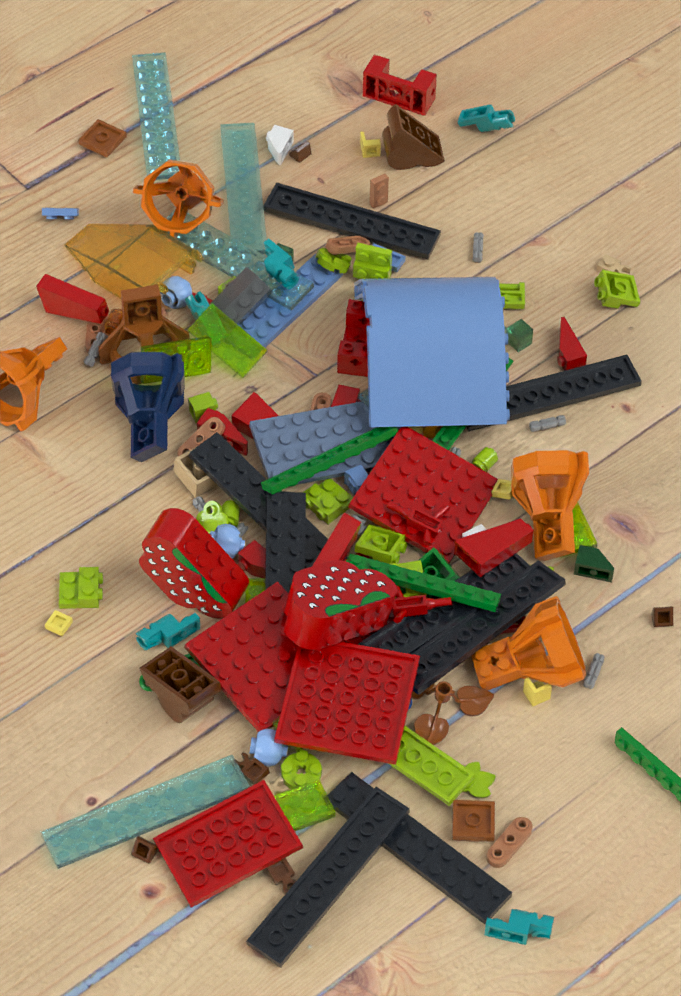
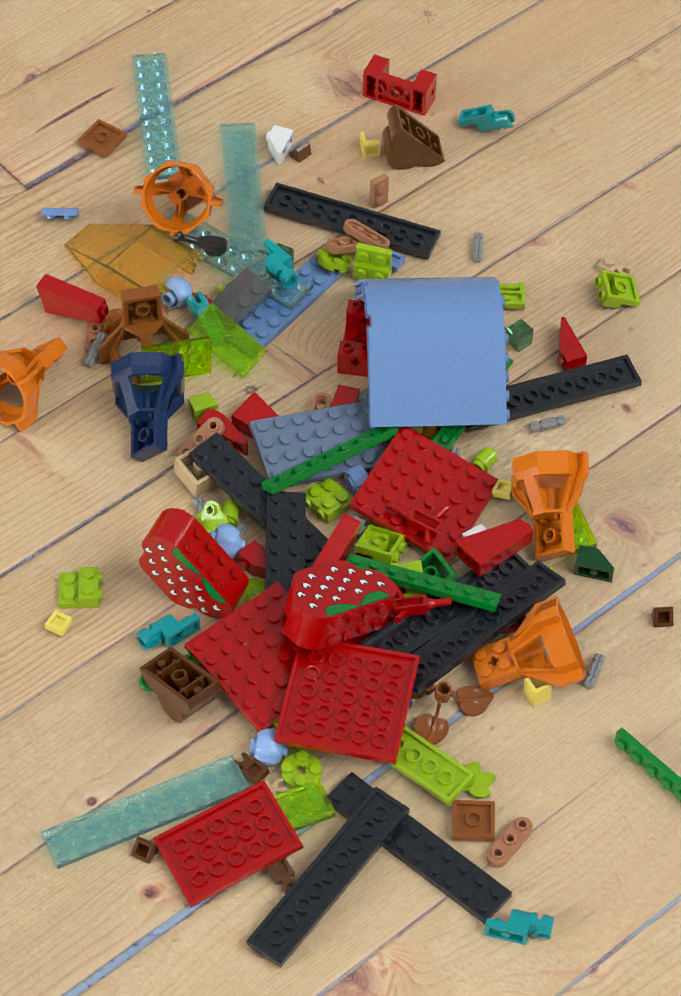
(212, 245): none -> black piece
(365, 234): none -> nougat plate

